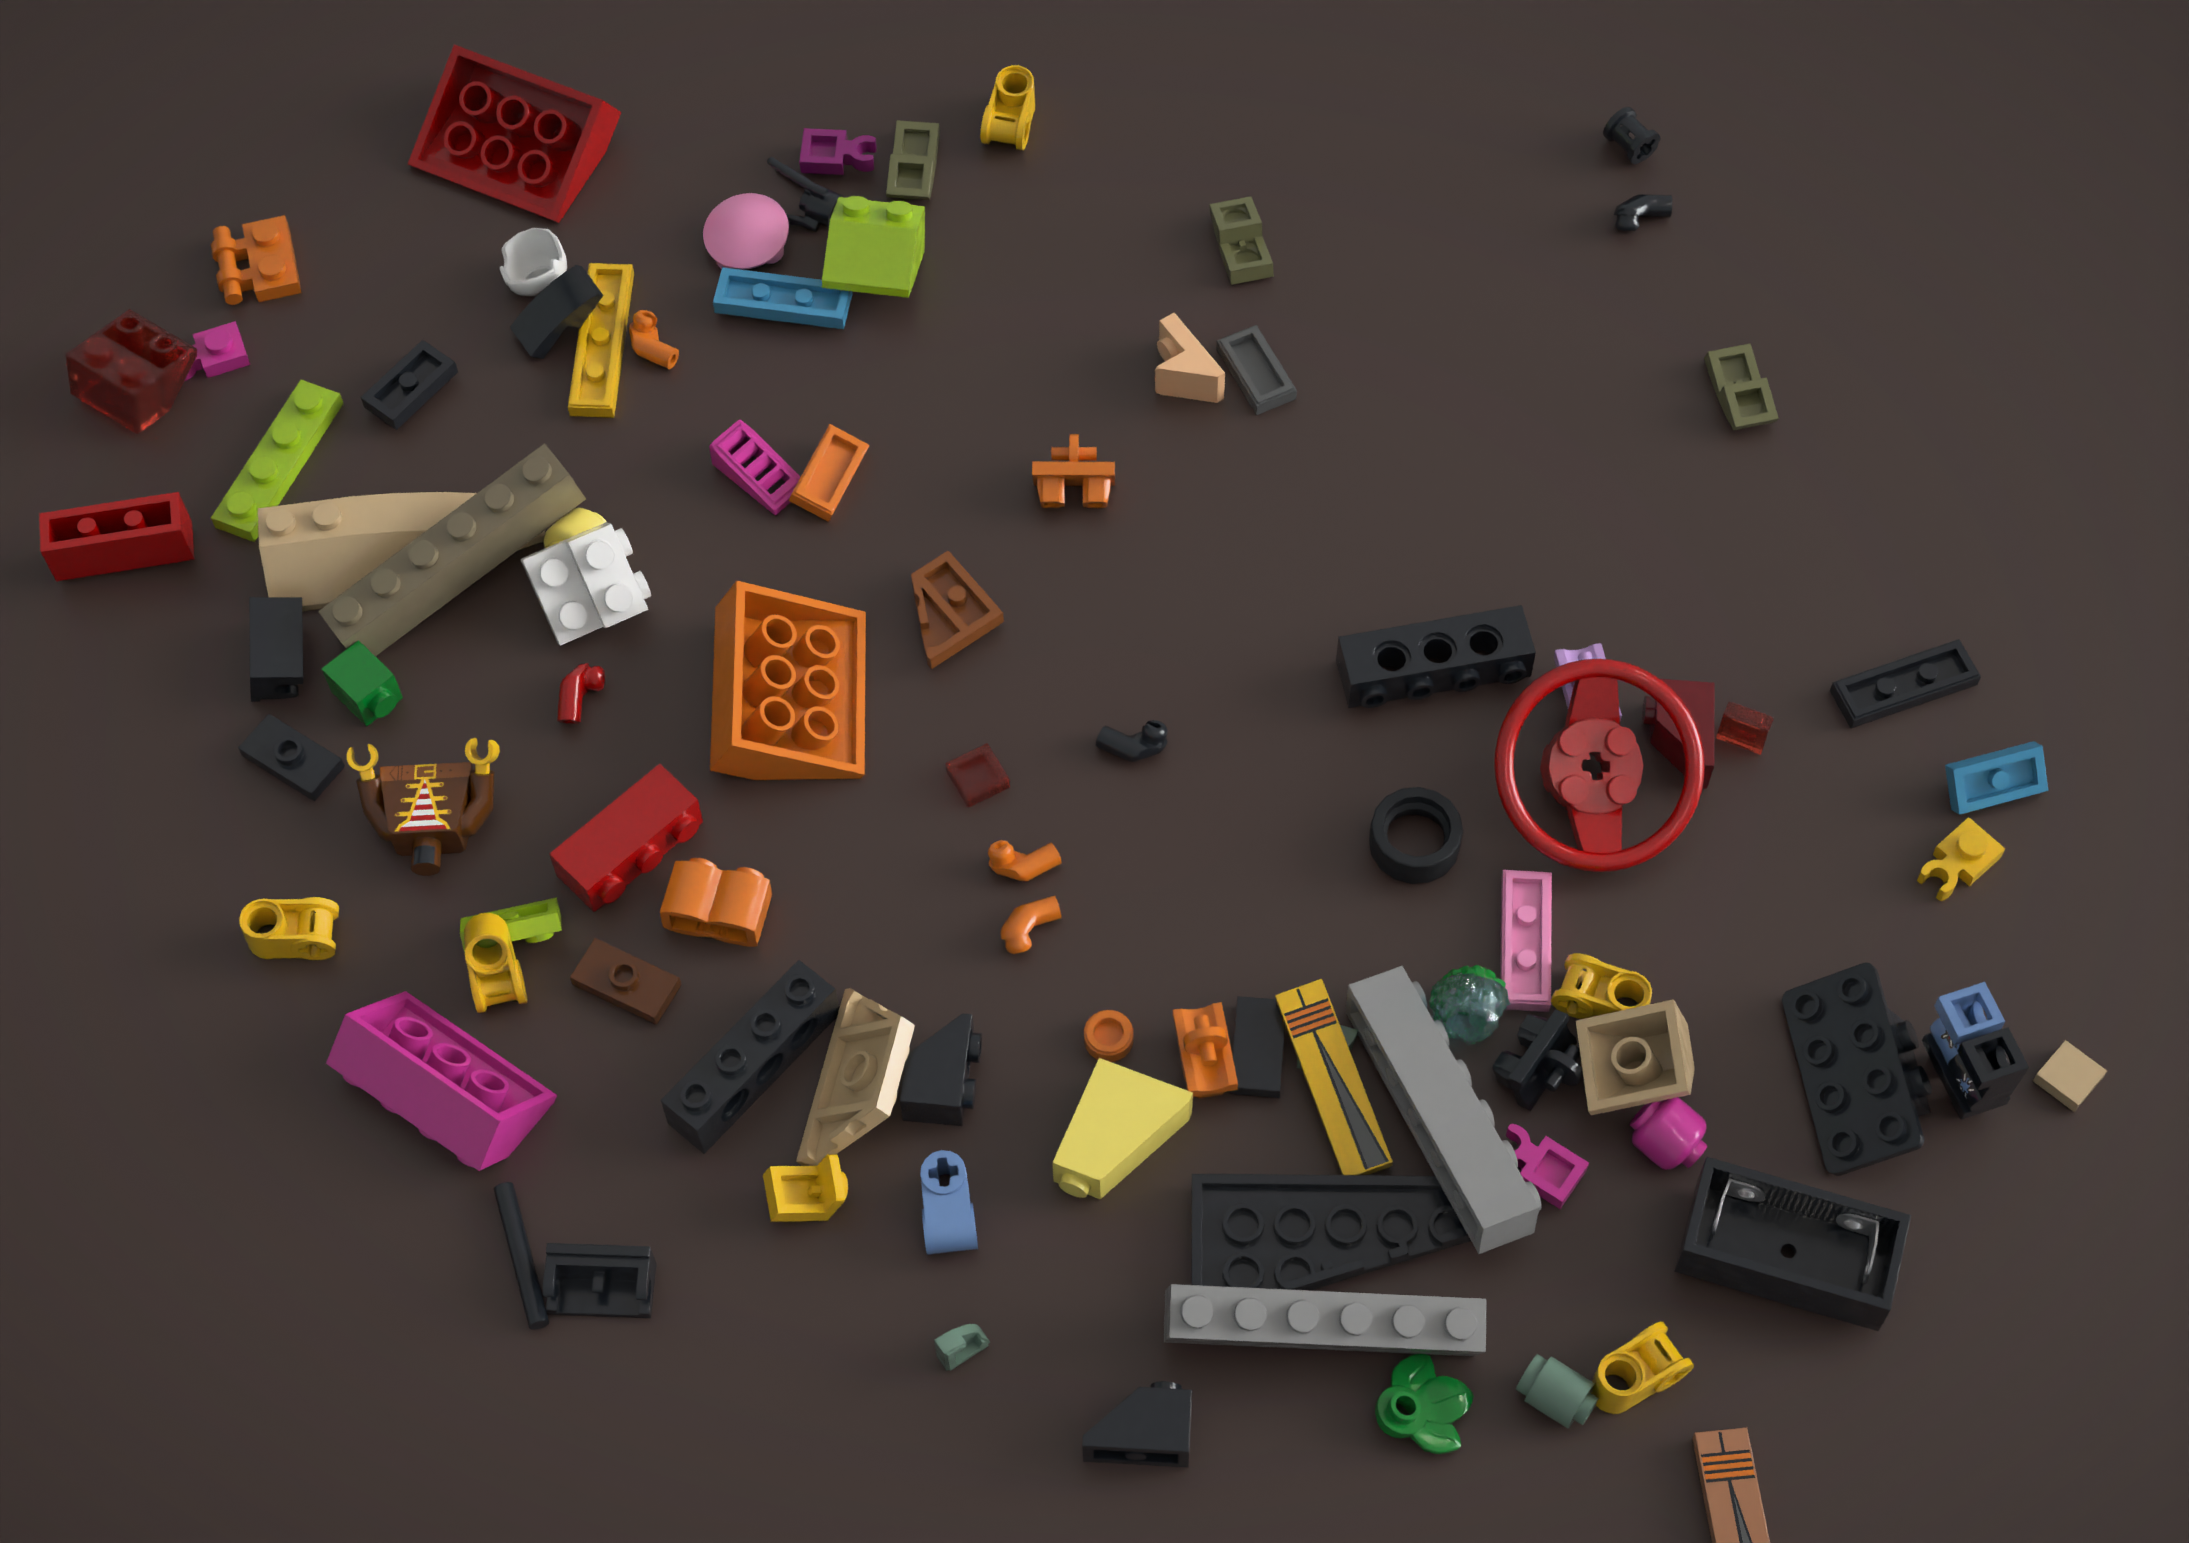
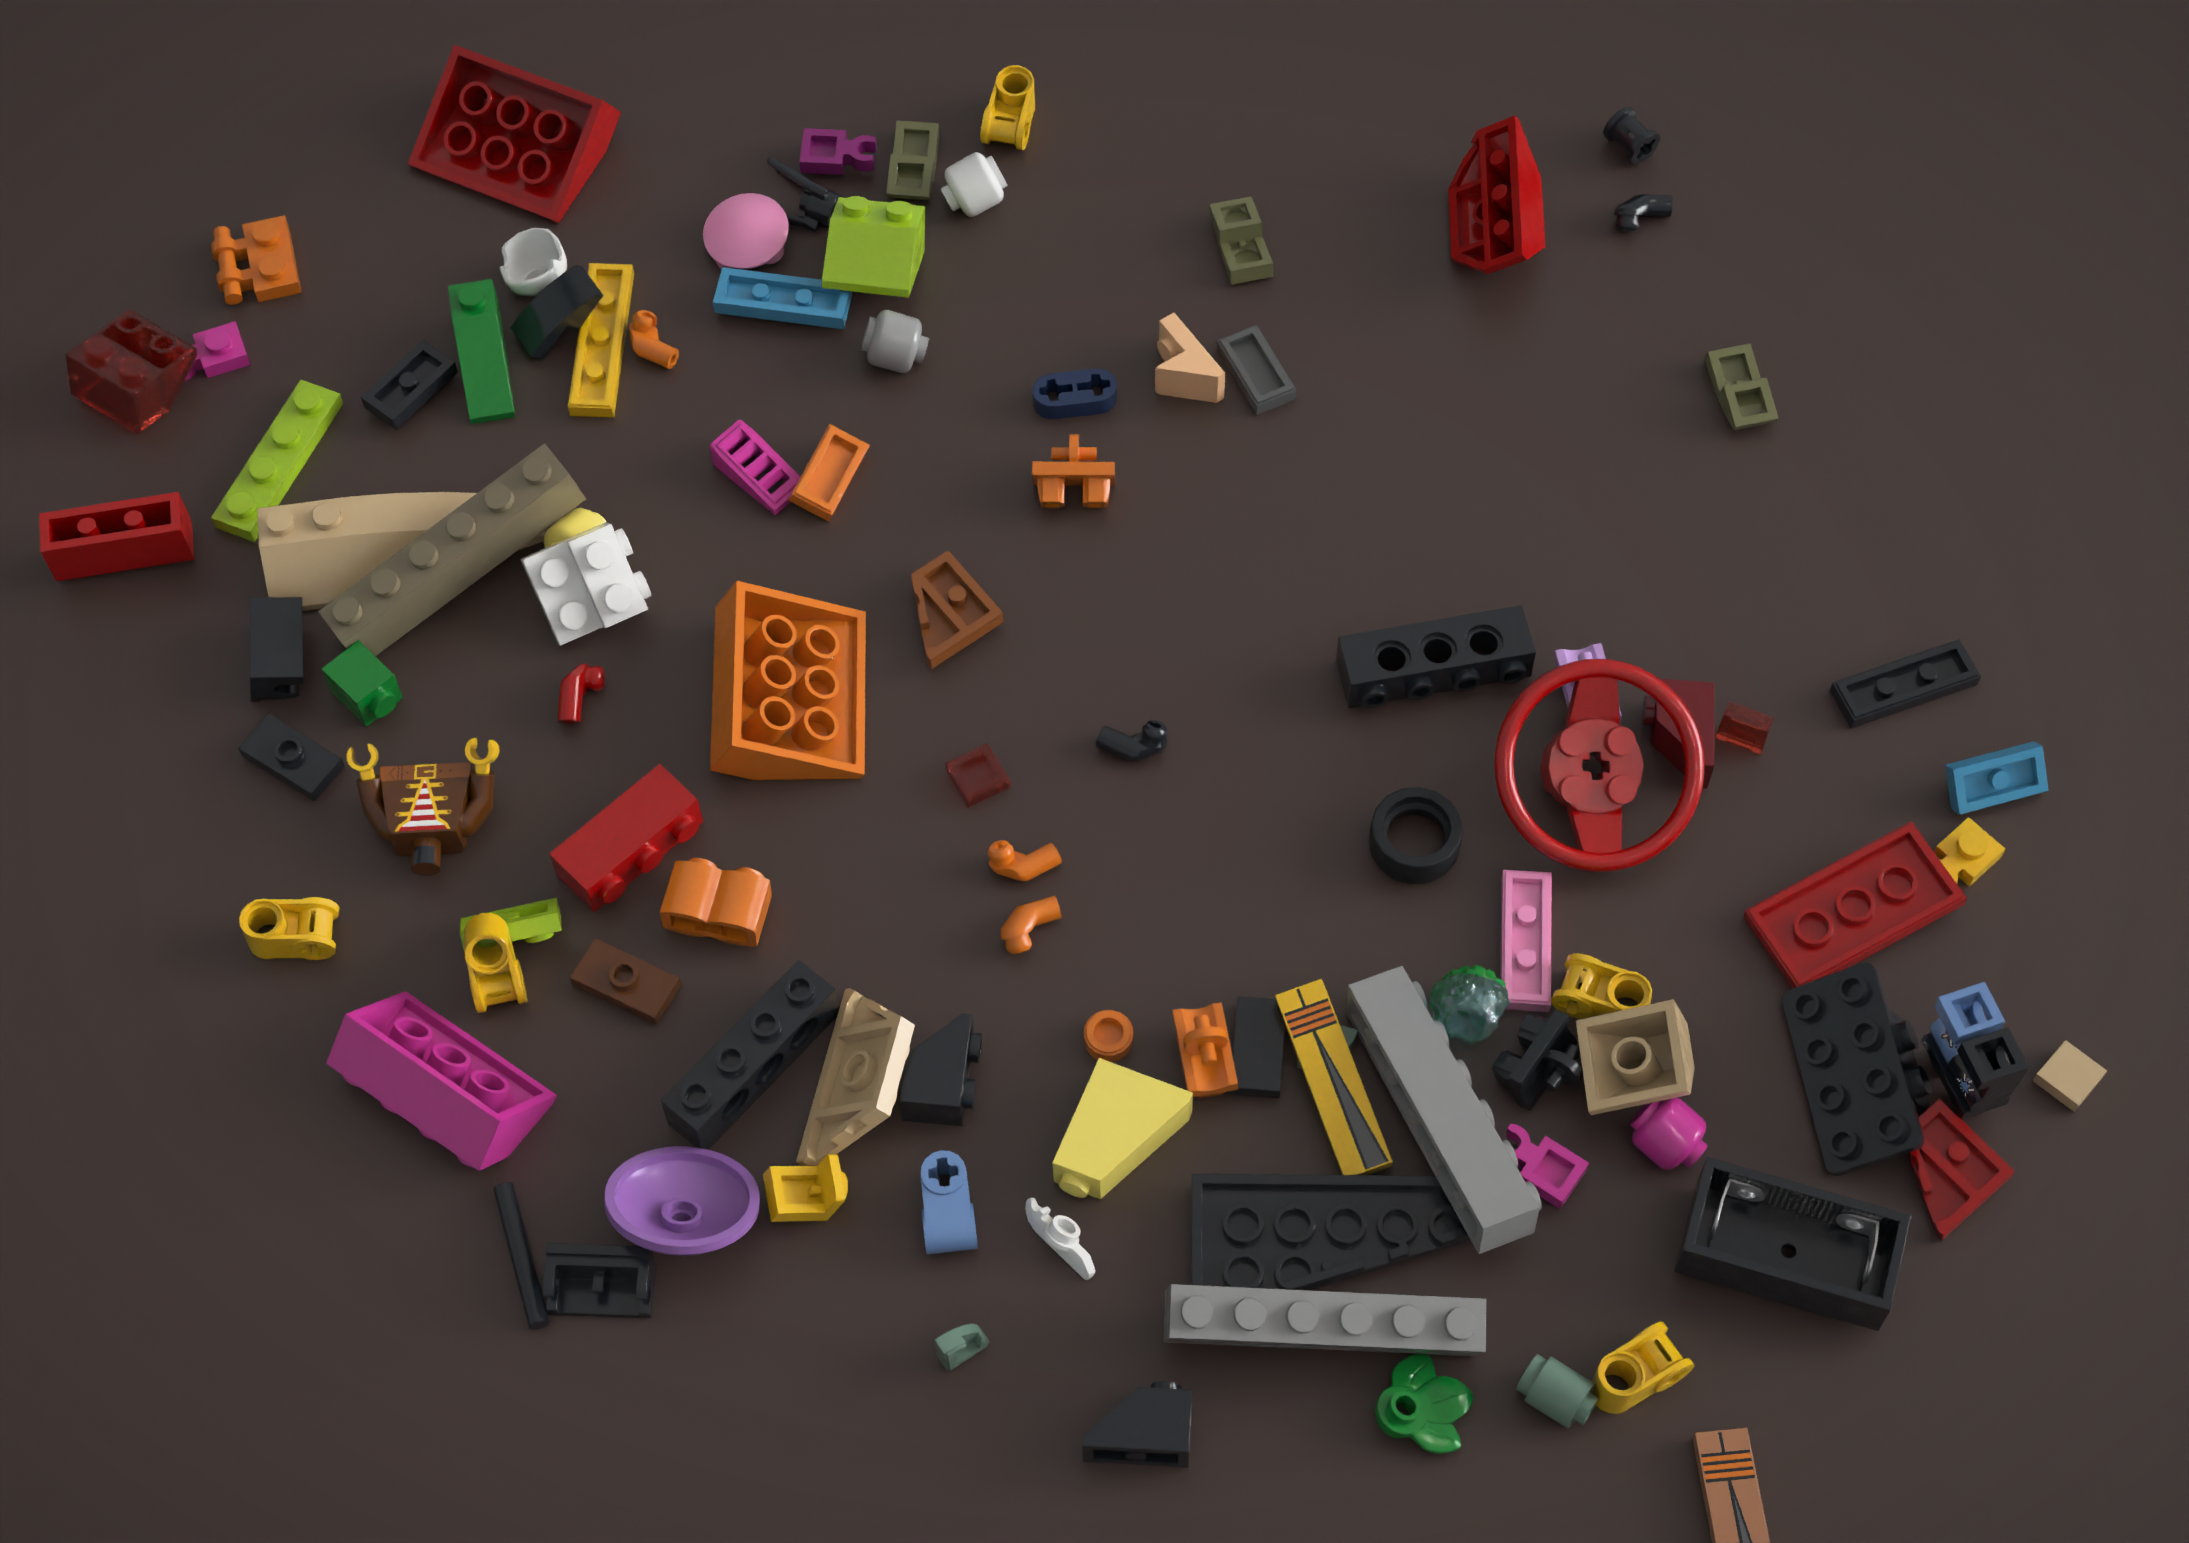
(481, 350): none -> green slope
(681, 1200): none -> medium lavender dish
(894, 341): none -> light grey head
(974, 184): none -> white head
(1062, 1236): none -> white piece
(1074, 393): none -> dark blue beam
(1496, 201): none -> red wedge
(1855, 907): none -> red tile
(1954, 1169): none -> red wing

